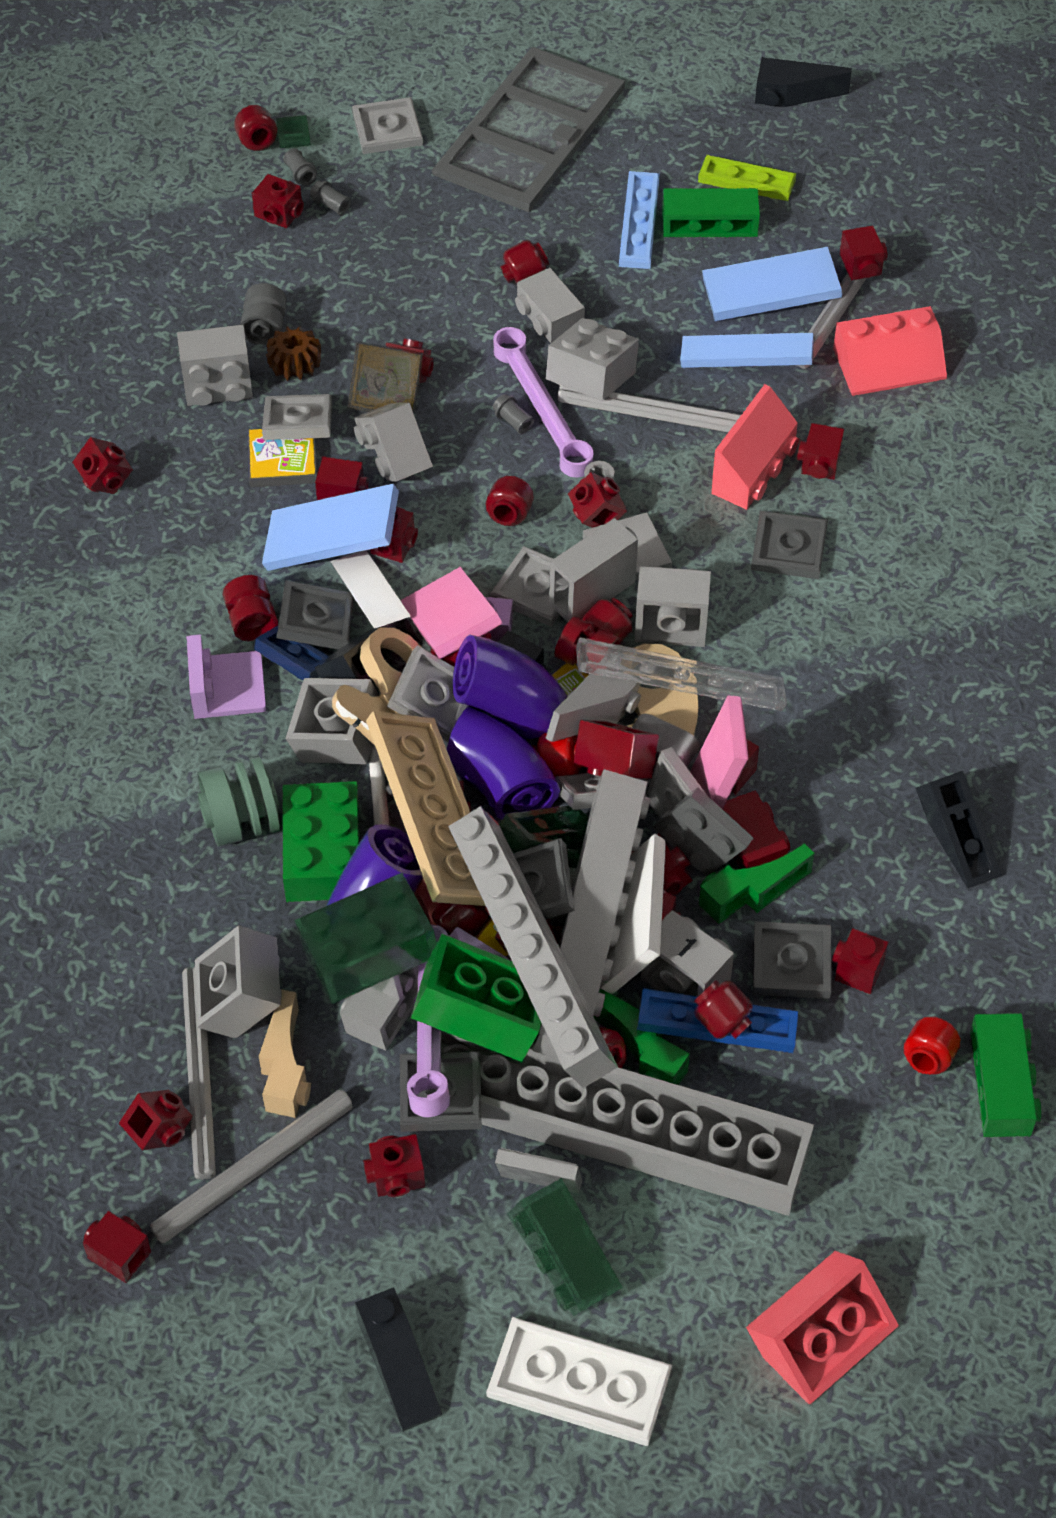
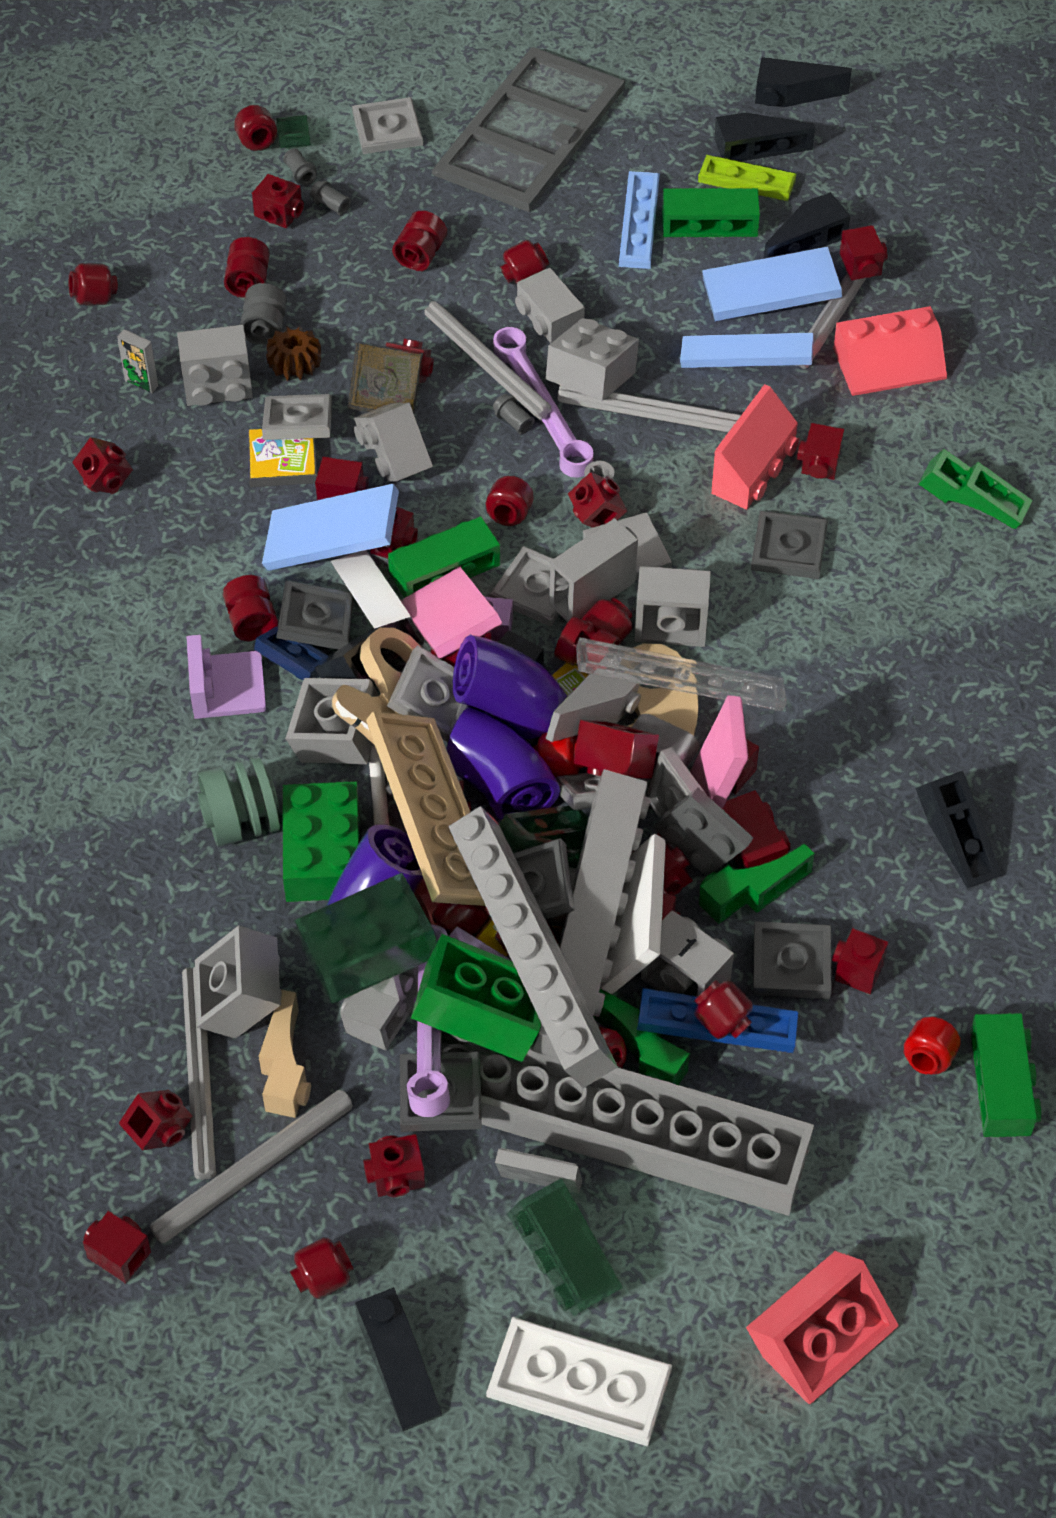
(92, 284): none -> dark red head
(137, 361): none -> tile
(246, 265): none -> dark red wheel
(321, 1268): none -> dark red head
(419, 240): none -> dark red wheel
(464, 546): none -> green brick
(488, 360): none -> light grey axle
(760, 136): none -> black slope
(810, 227): none -> black slope
(975, 487): none -> green slope

